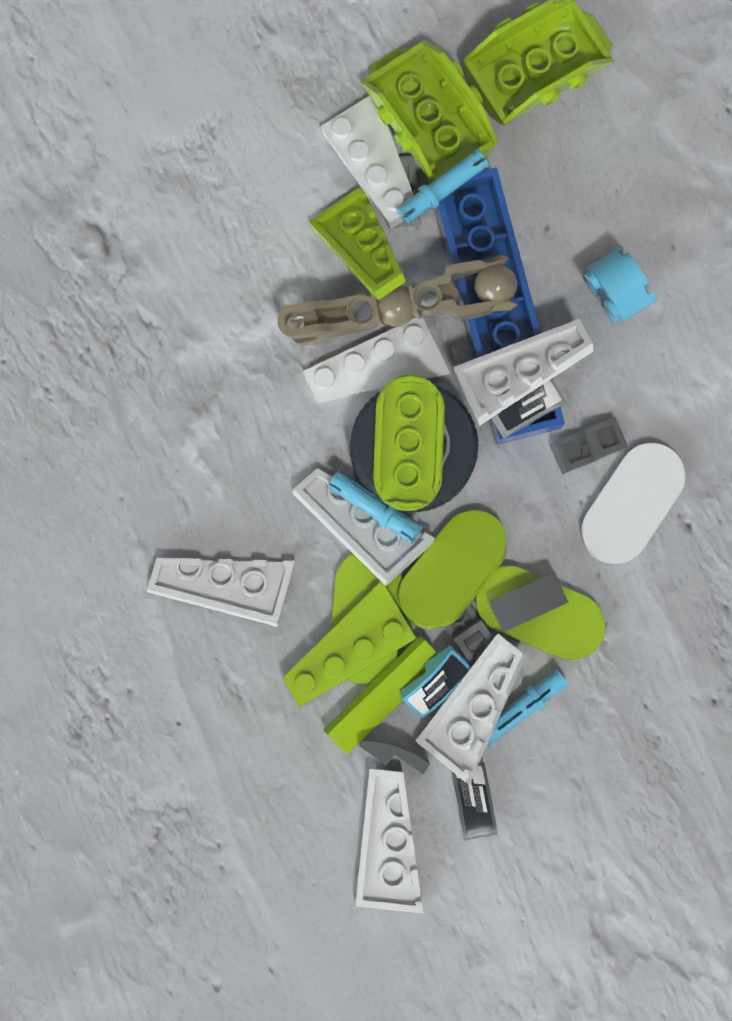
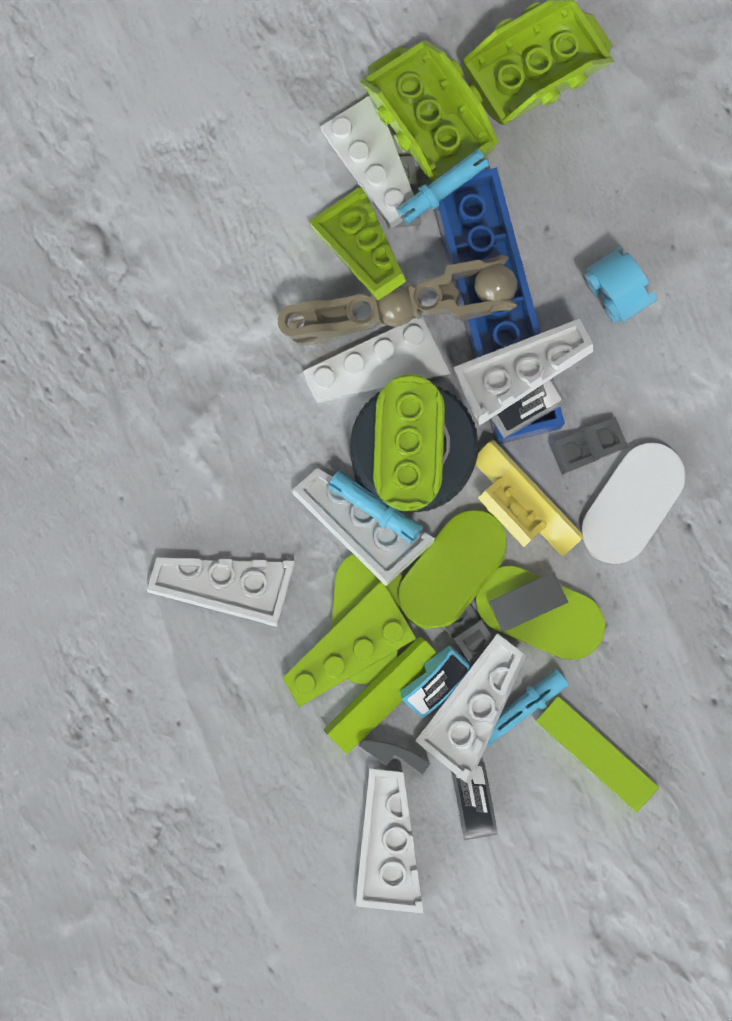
(521, 503): none -> light yellow bracket
(597, 754): none -> lime tile

